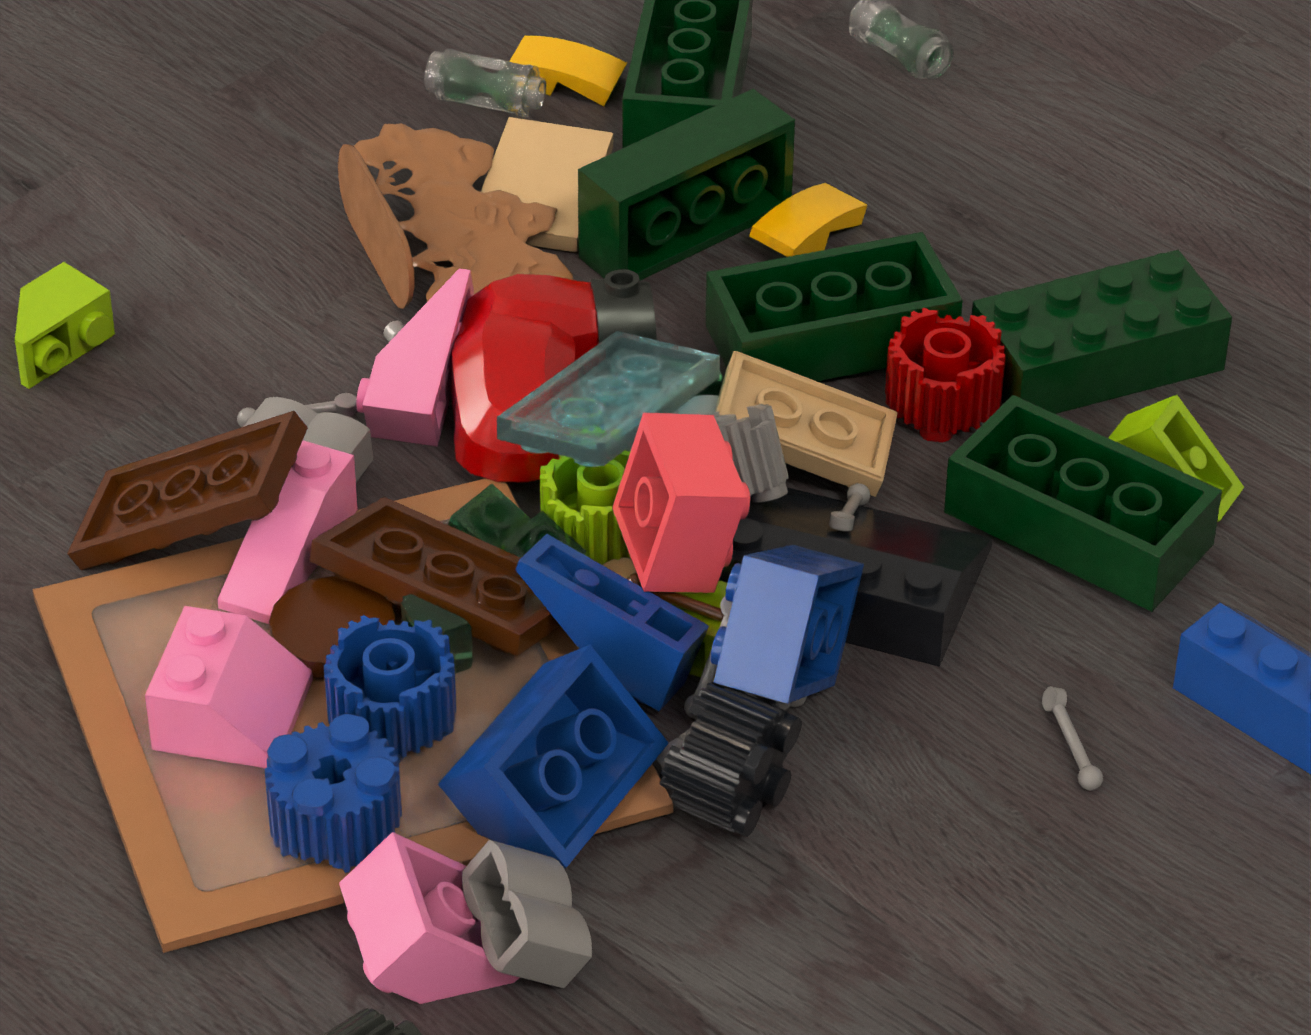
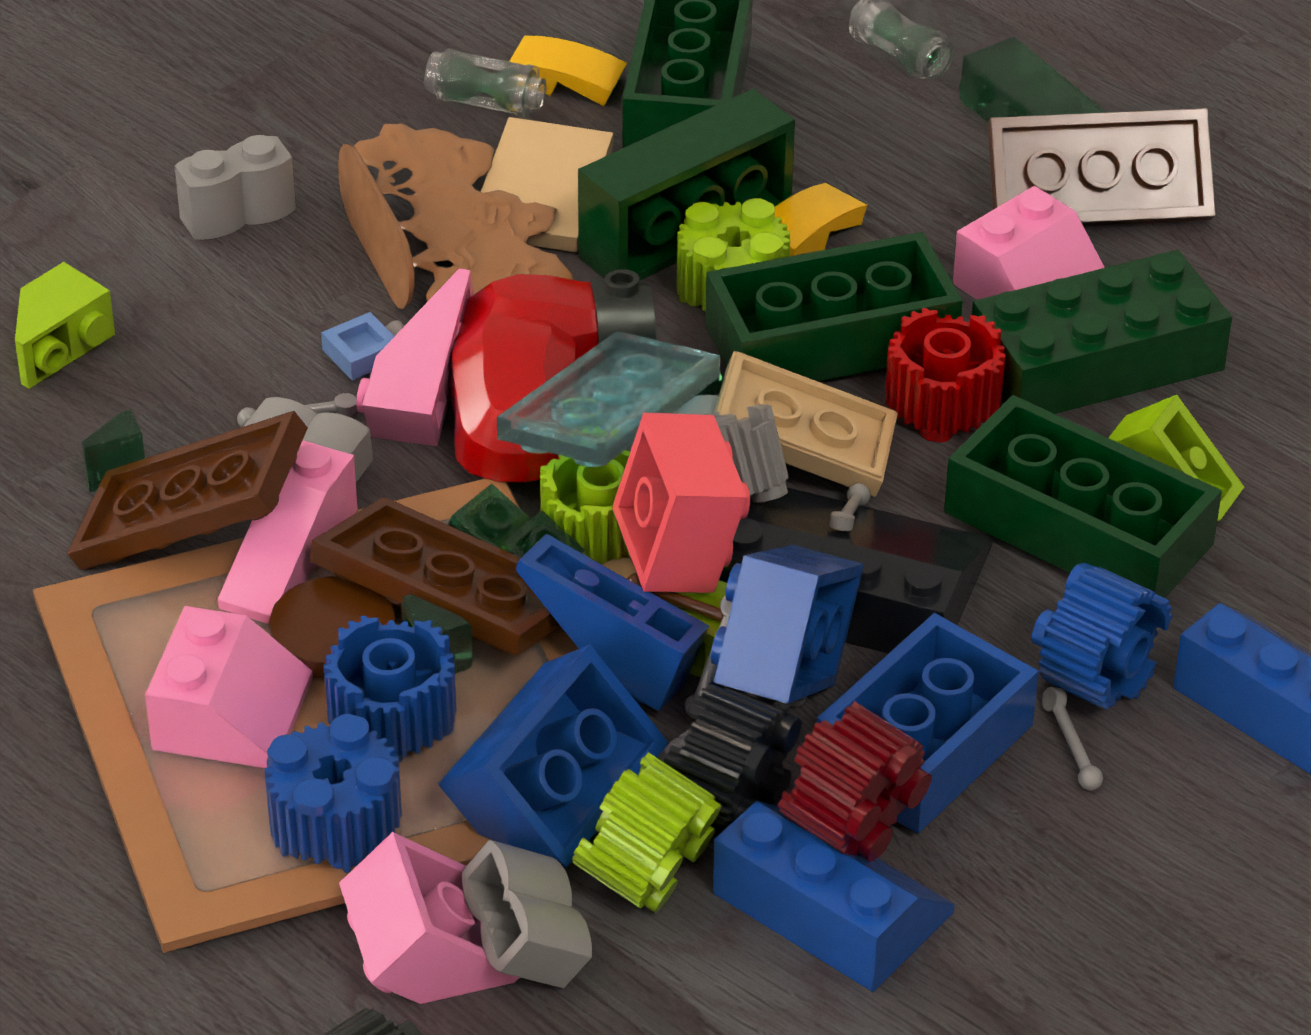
(111, 447): none -> clear green slope
(235, 187): none -> light grey brick
(356, 344): none -> medium blue plate
(647, 831): none -> lime brick
(725, 238): none -> lime brick
(831, 904): none -> blue slope
(856, 782): none -> dark red brick
(951, 697): none -> blue brick
(1016, 82): none -> clear green brick
(1022, 246): none -> bright pink slope
(1100, 636): none -> blue brick
(1108, 164): none -> plate

